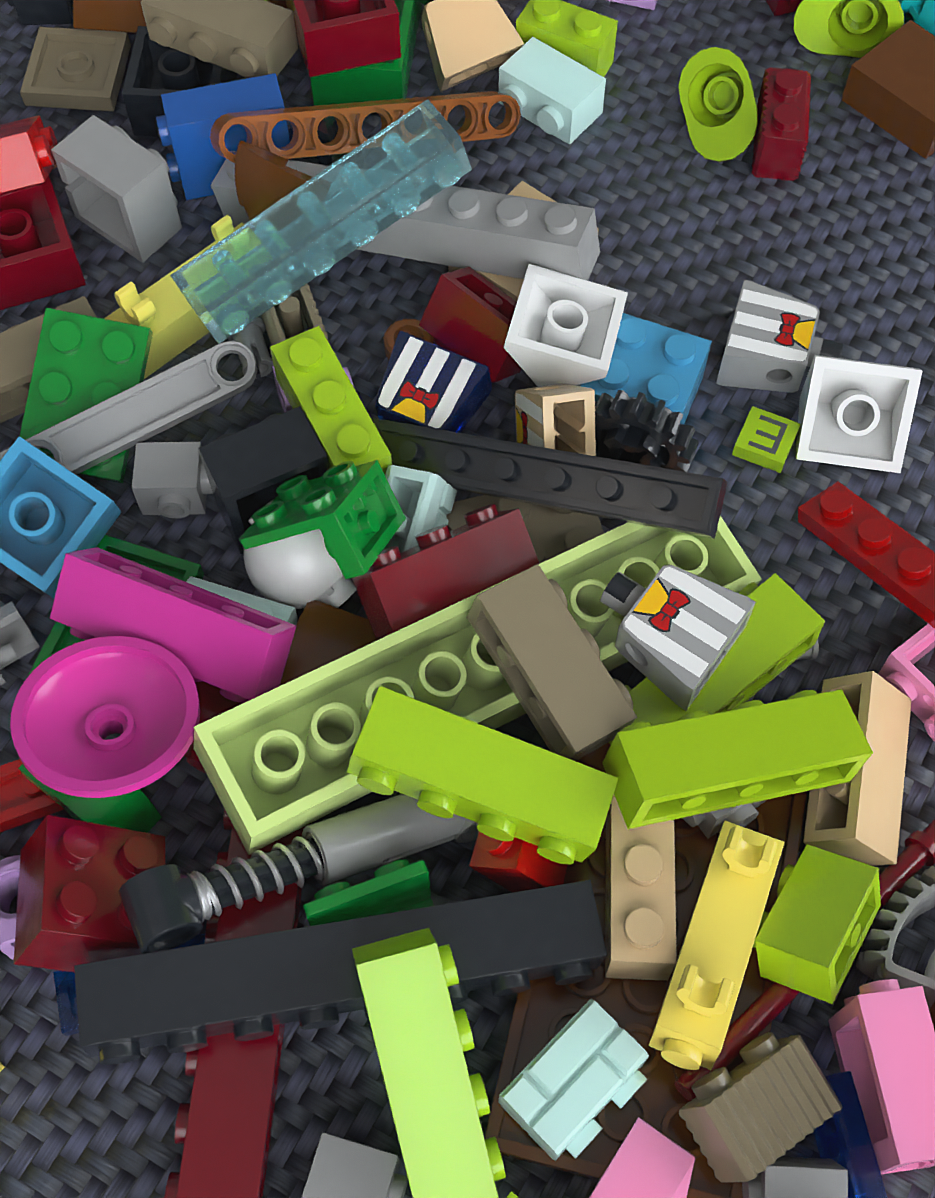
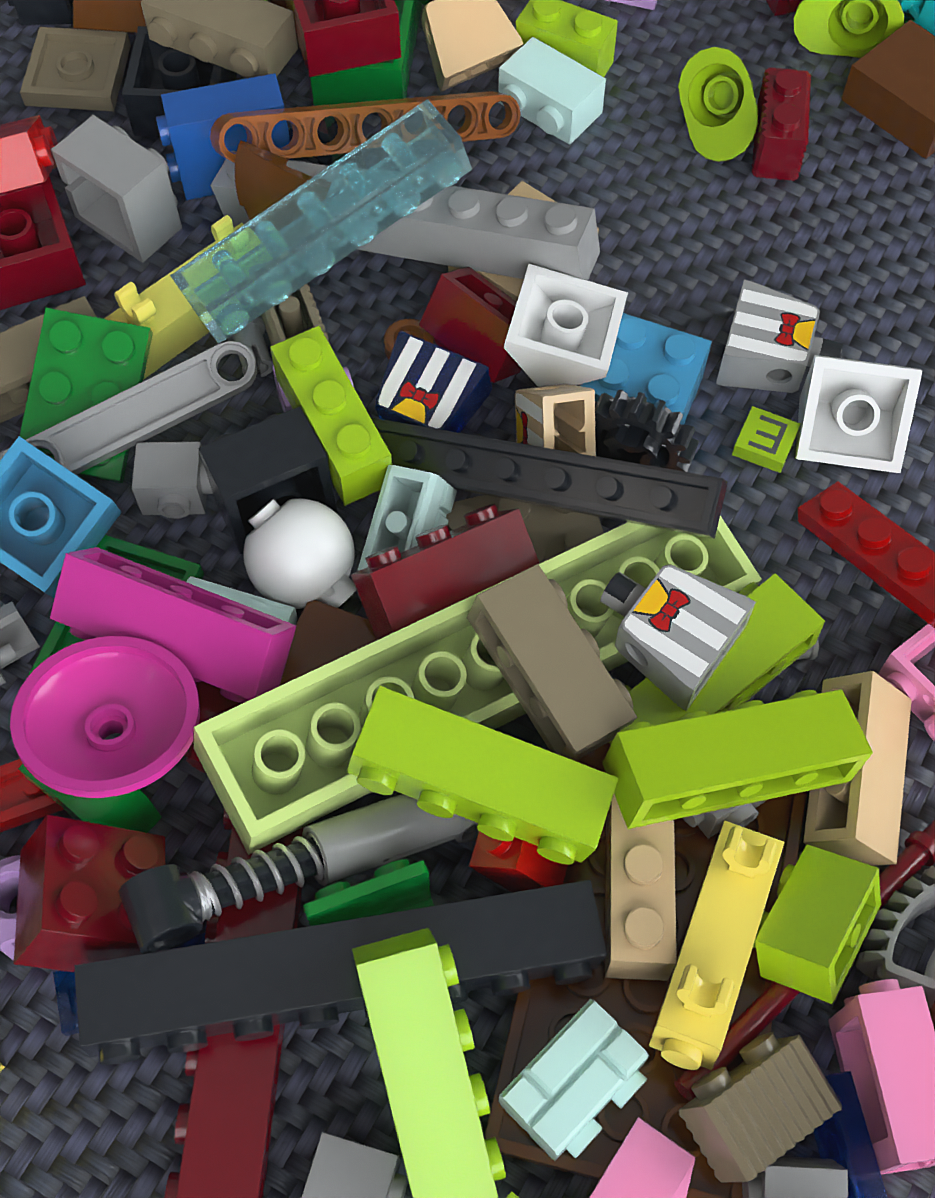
(348, 506): green bracket -> none

